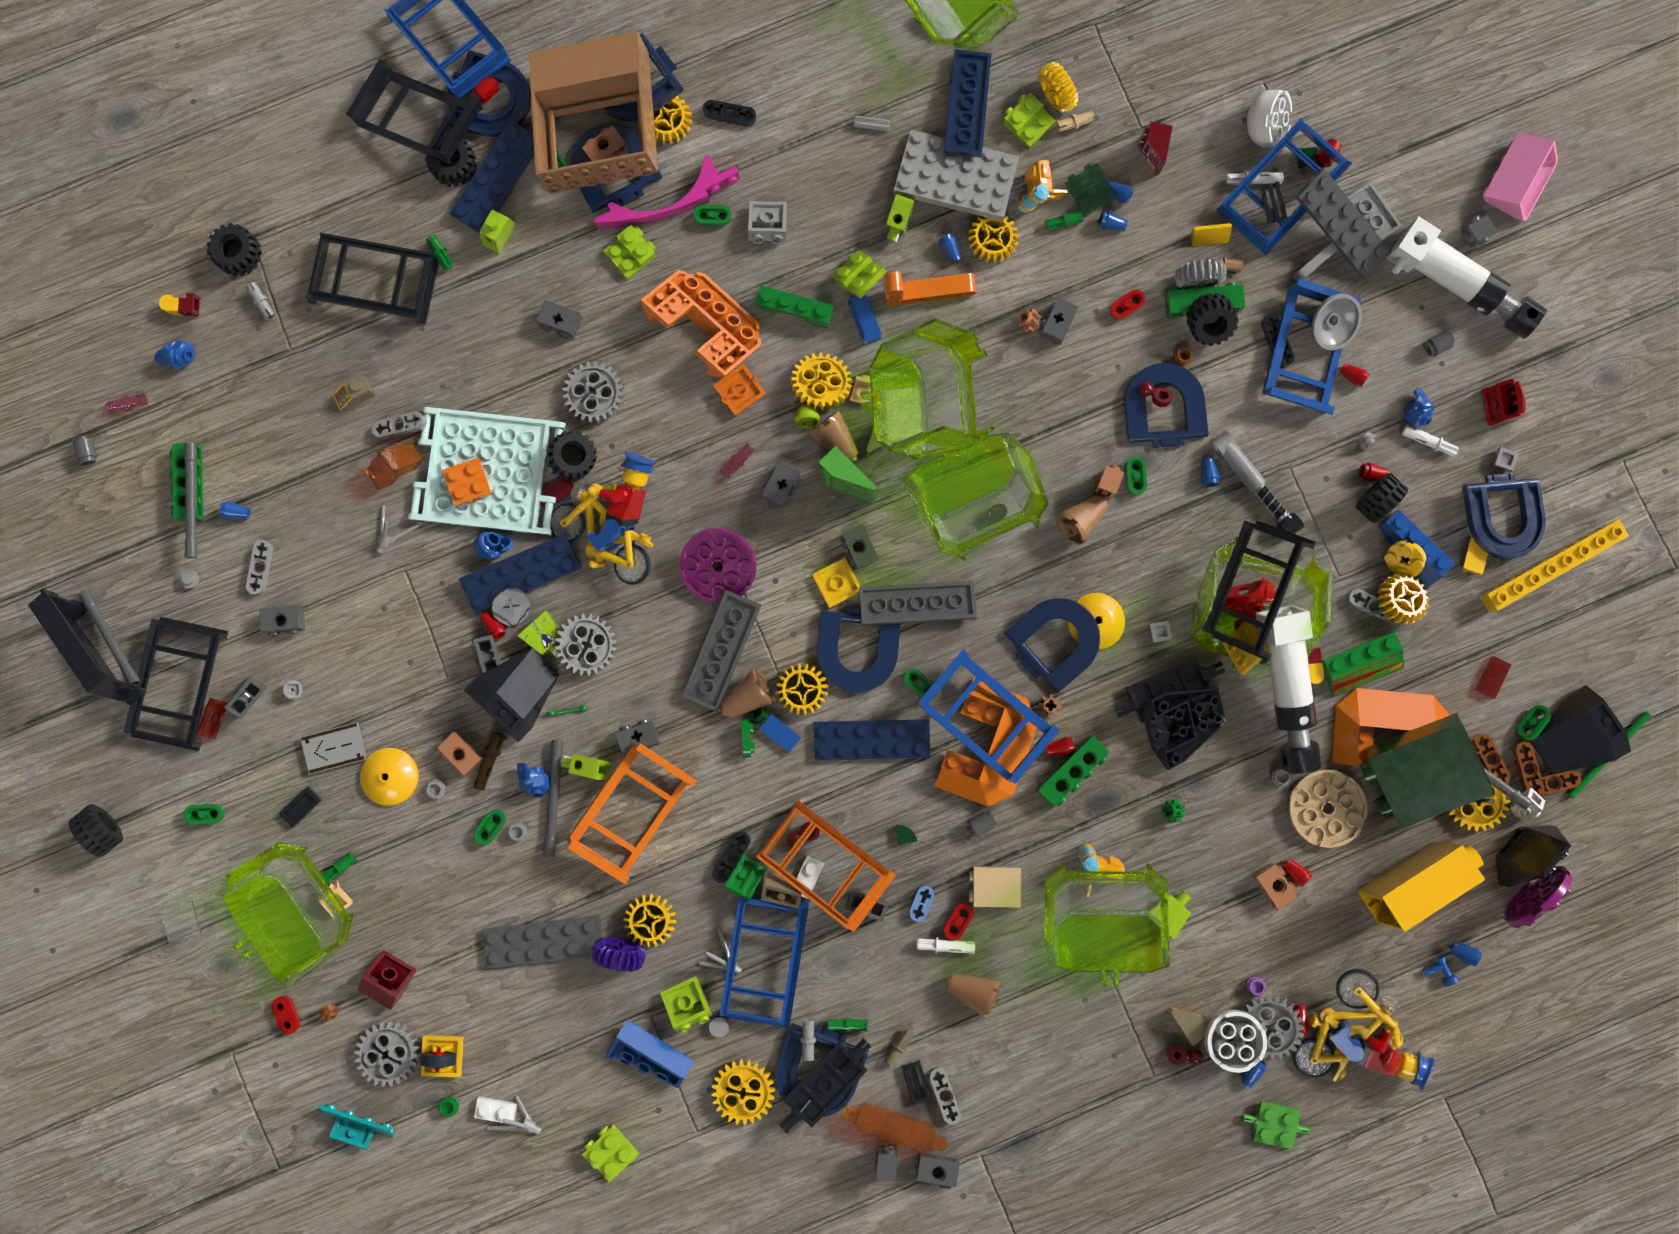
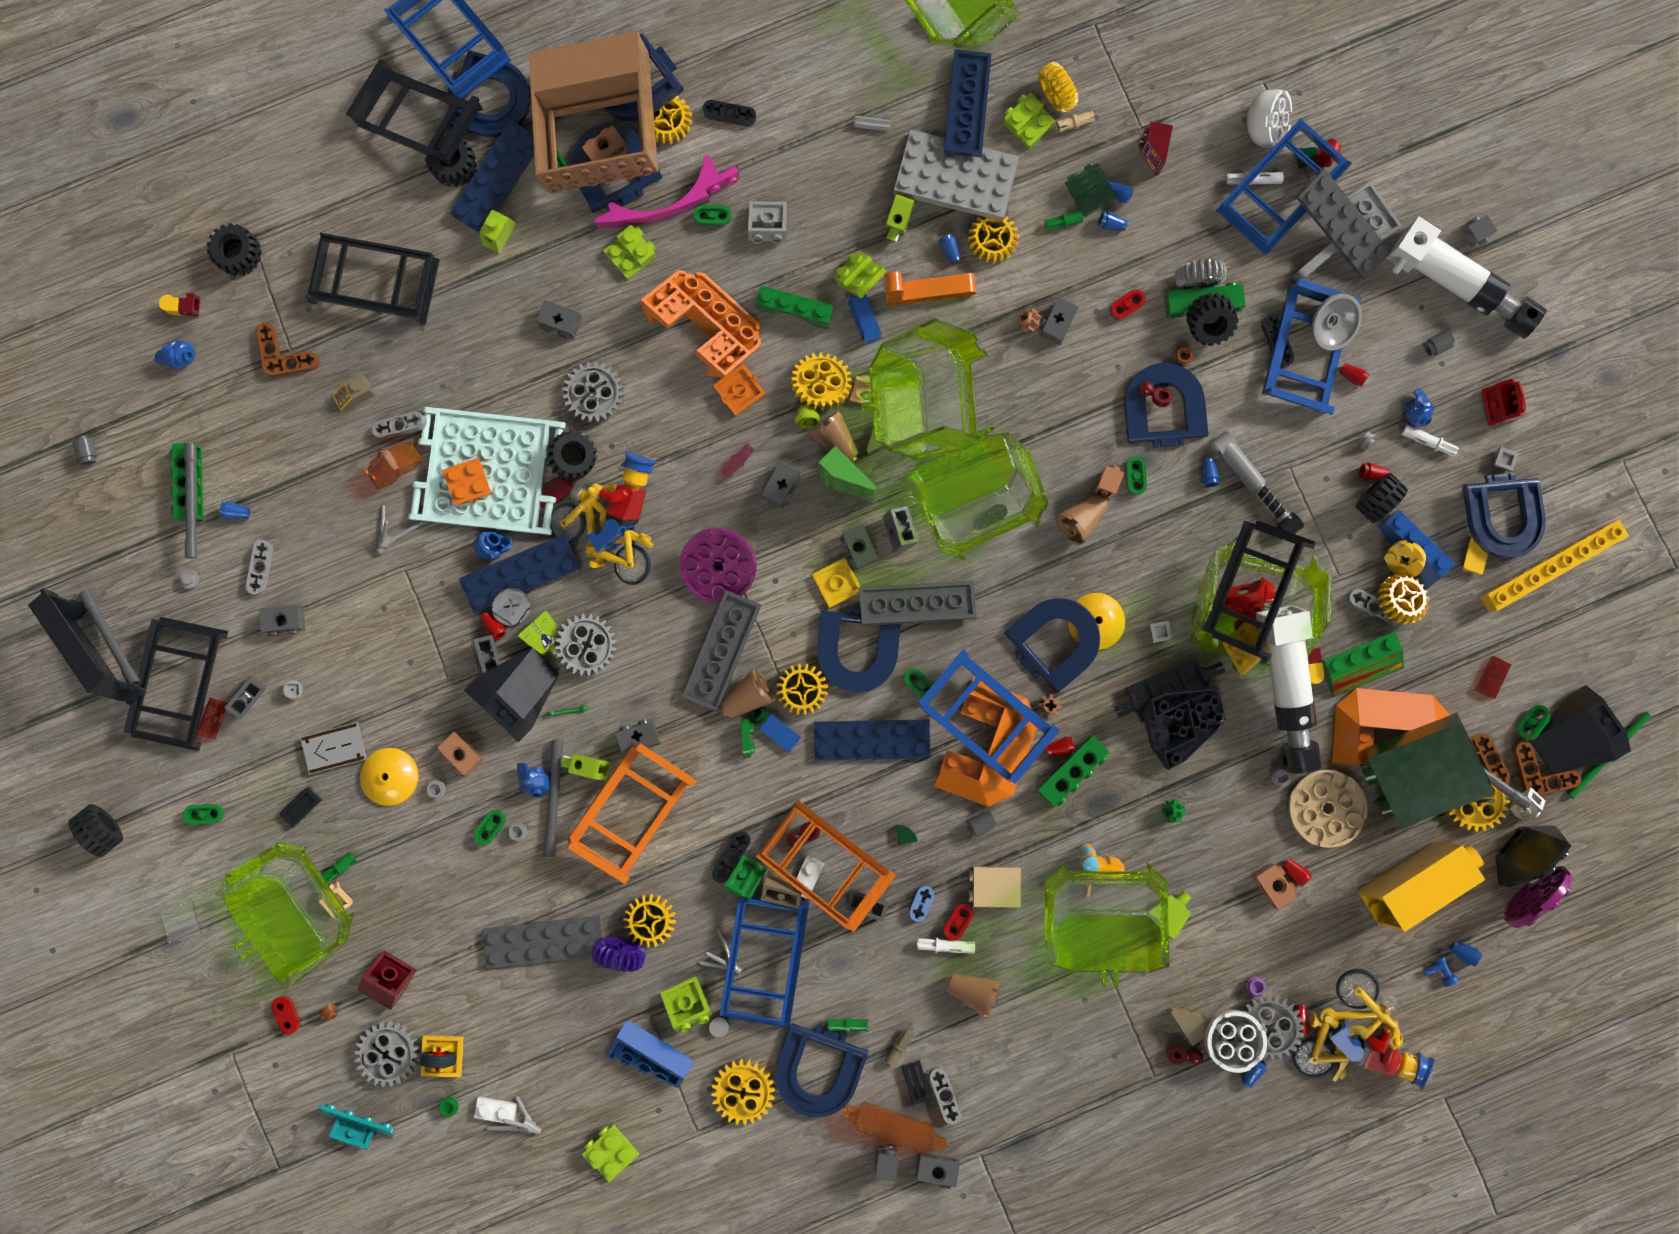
(126, 403): clear pink pin -> none
(260, 301): light grey pin -> none
(275, 358): none -> dark orange beam
(439, 252): green axle -> none
(485, 89): red brick -> none
(492, 752): dark brown pin -> none
(808, 1039): light grey pin -> none
(825, 1084): black plate -> none
(900, 528): none -> dark grey brick
(1038, 187): light orange piece -> none
(1211, 234): yellow slope -> none
(1232, 265): medium nougat pin -> none
(1269, 187): black tile -> none
(1276, 1124): bright green plate -> none
(1522, 175): bright pink windscreen -> none

